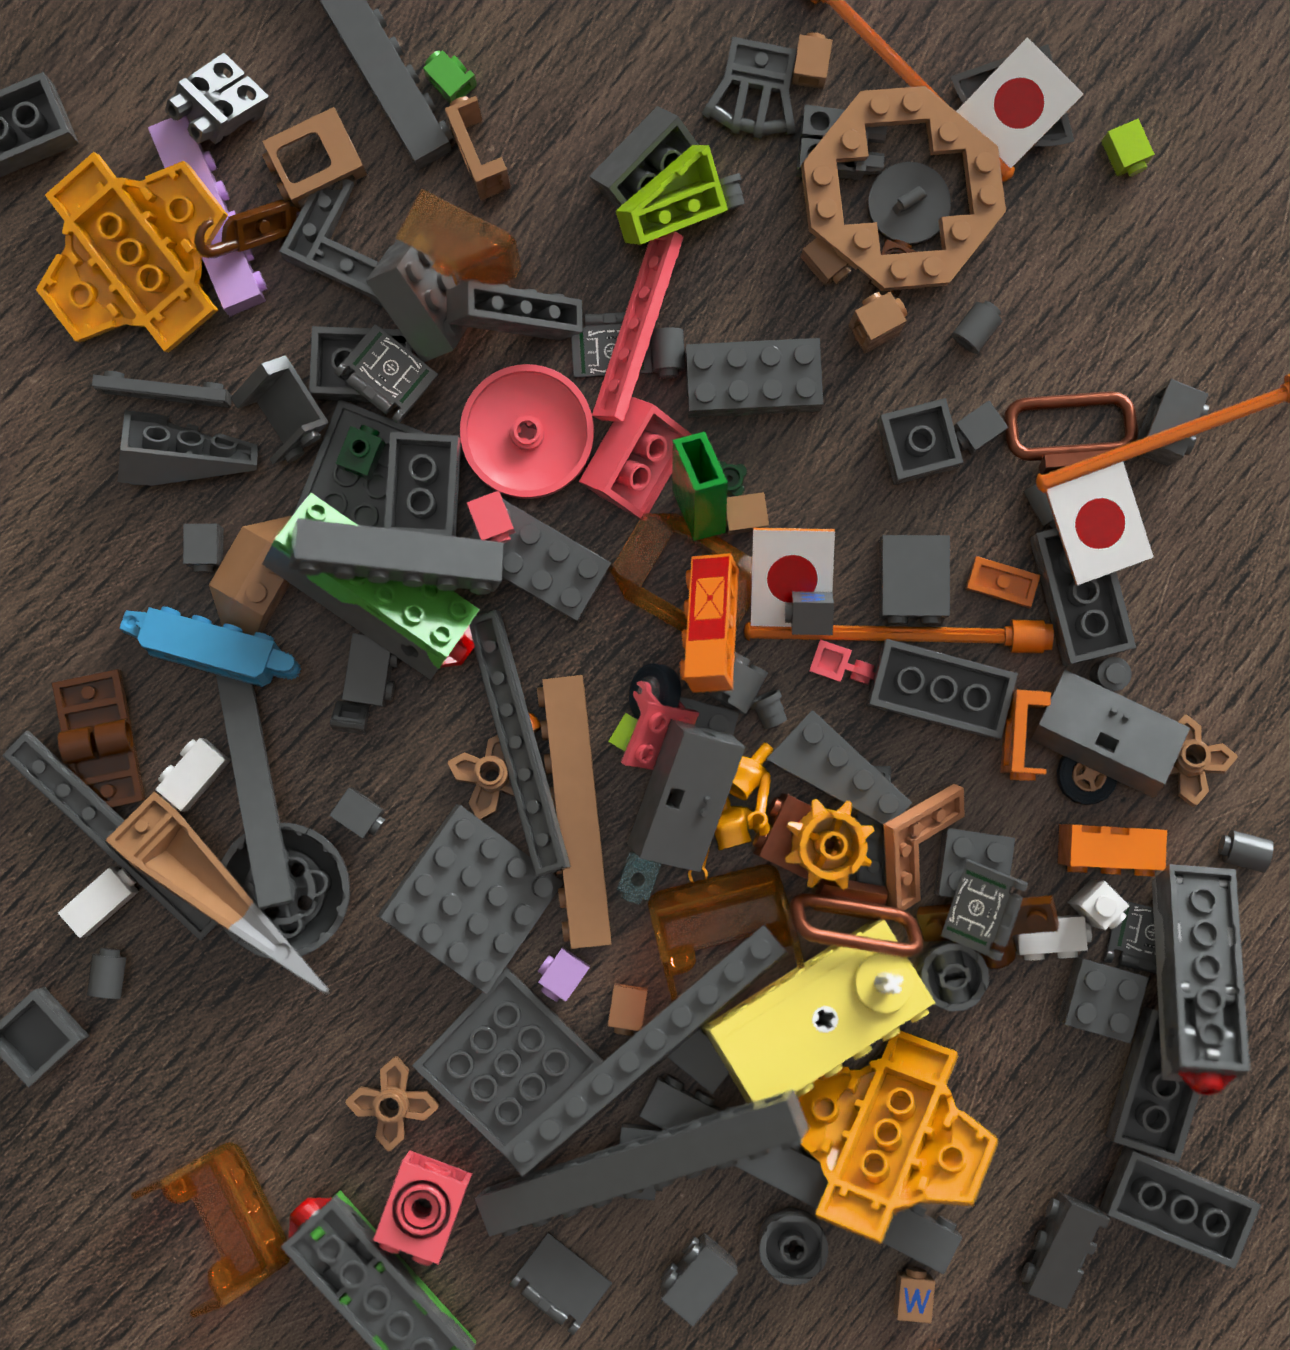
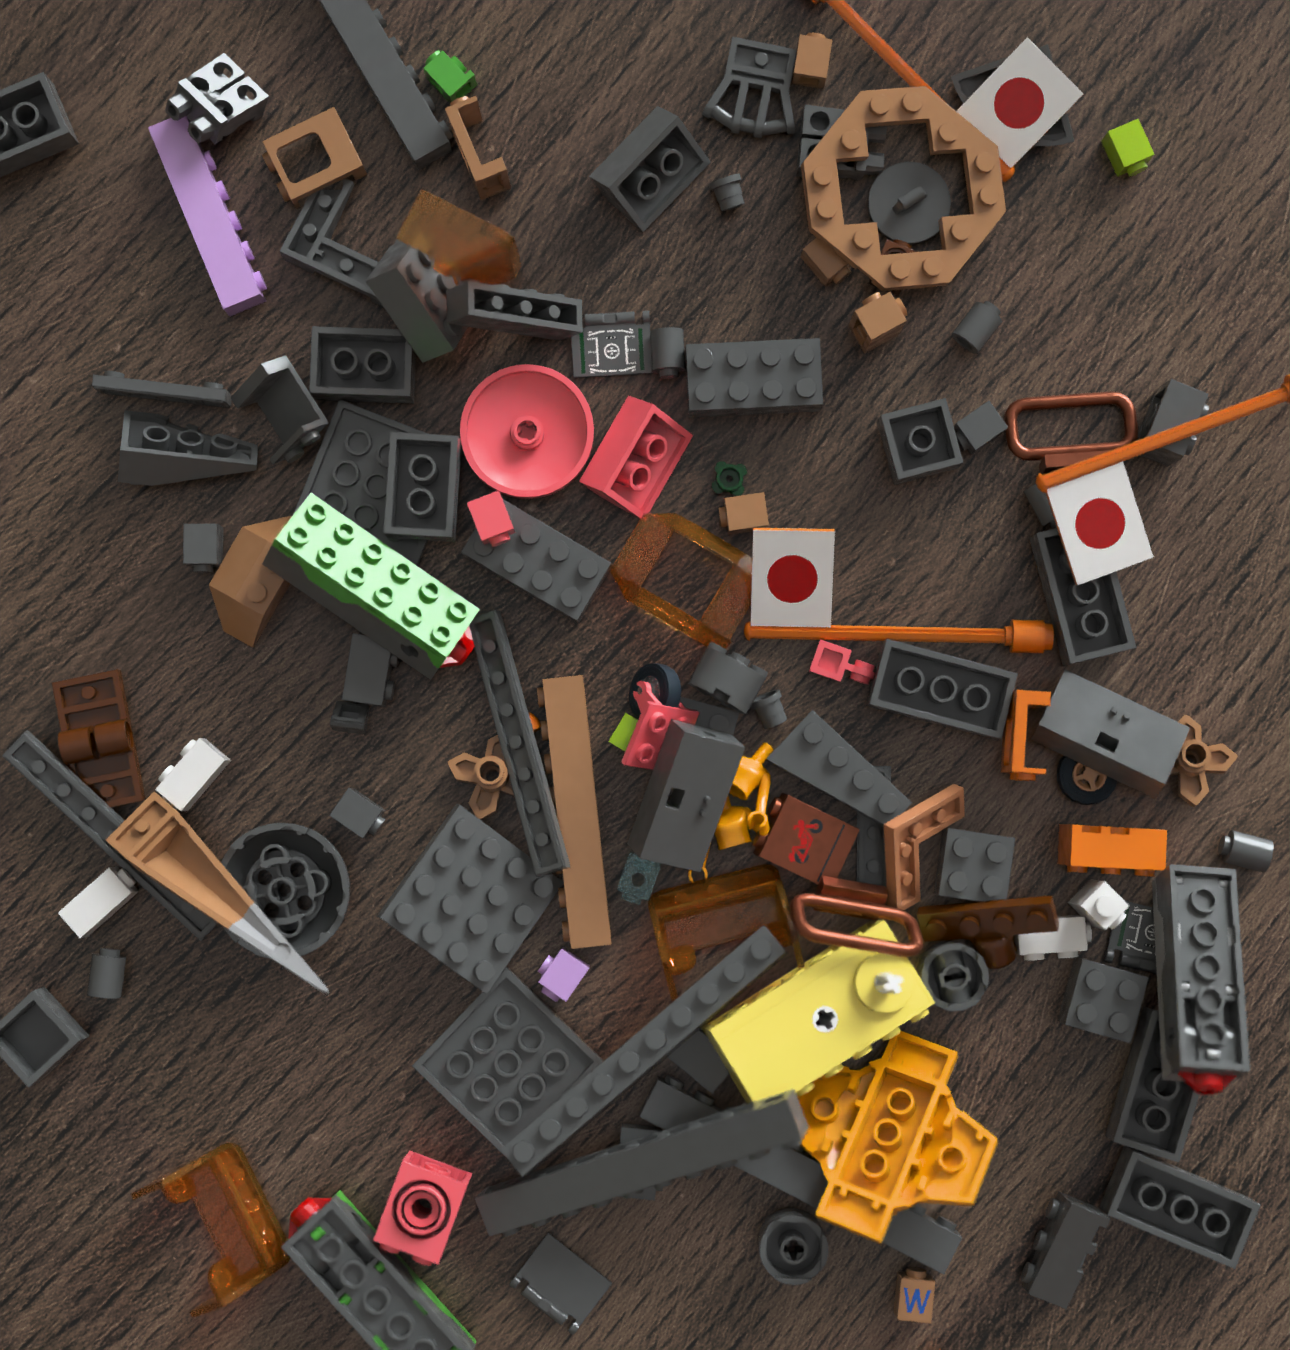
(130, 252): light orange plate -> none
(209, 646): dark azure hinge -> none
(249, 229): reddish brown plate -> none
(255, 793): dark grey tile -> none
(361, 451): dark green brick -> none
(386, 373): dark grey piece -> none
(391, 1121): medium nougat plant -> none
(396, 556): dark grey brick -> none
(627, 1009): medium nougat brick -> none
(637, 327): coral plate -> none
(674, 198): lime wedge -> none
(697, 1278): dark grey piece -> none
(699, 486): green brick -> none
(710, 623): orange brick -> none
(810, 613): dark grey brick -> none
(849, 846): light orange brick -> none
(914, 578): dark grey brick -> none
(983, 909): dark grey piece -> none
(1002, 582): orange plate -> none
(1111, 673): dark grey brick -> none

